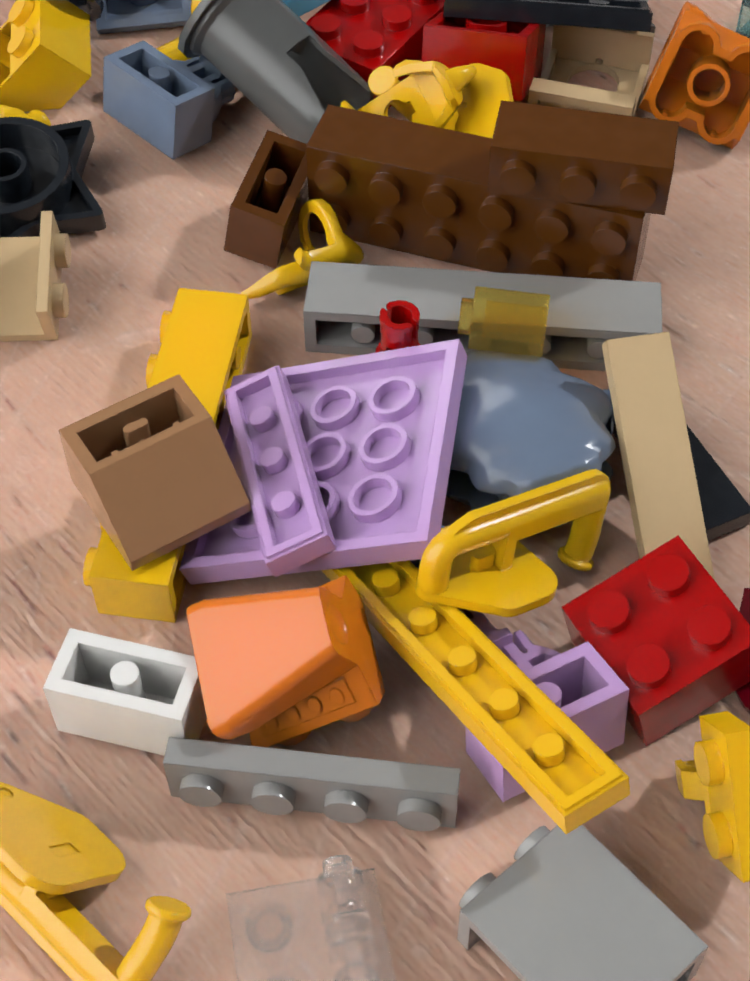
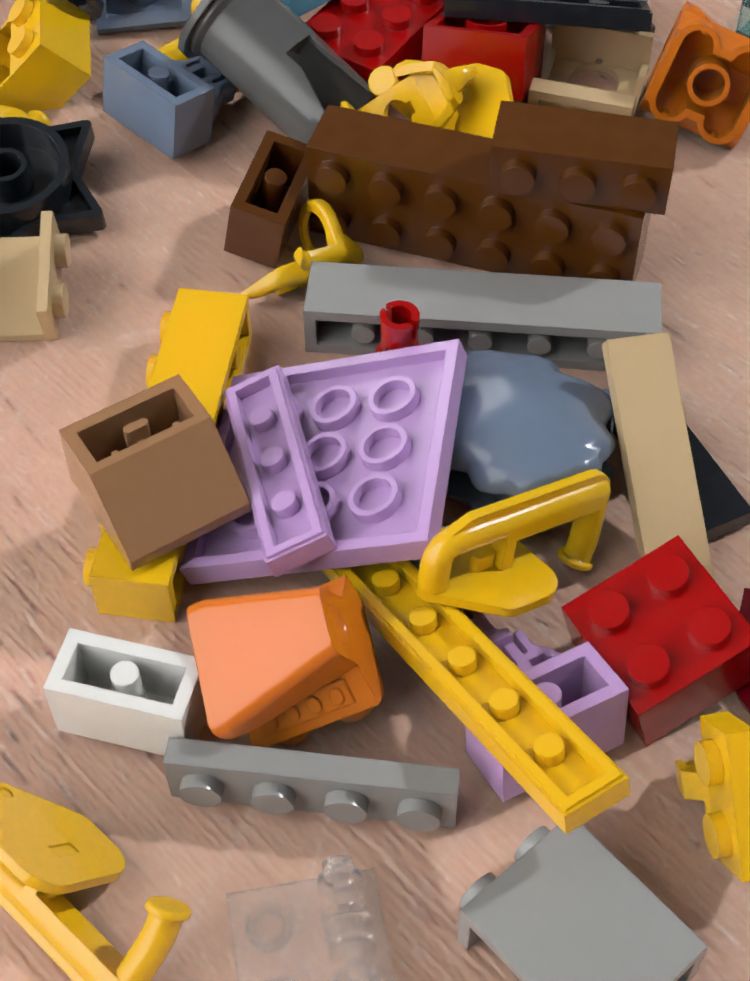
(505, 321): clear yellow brick -> none

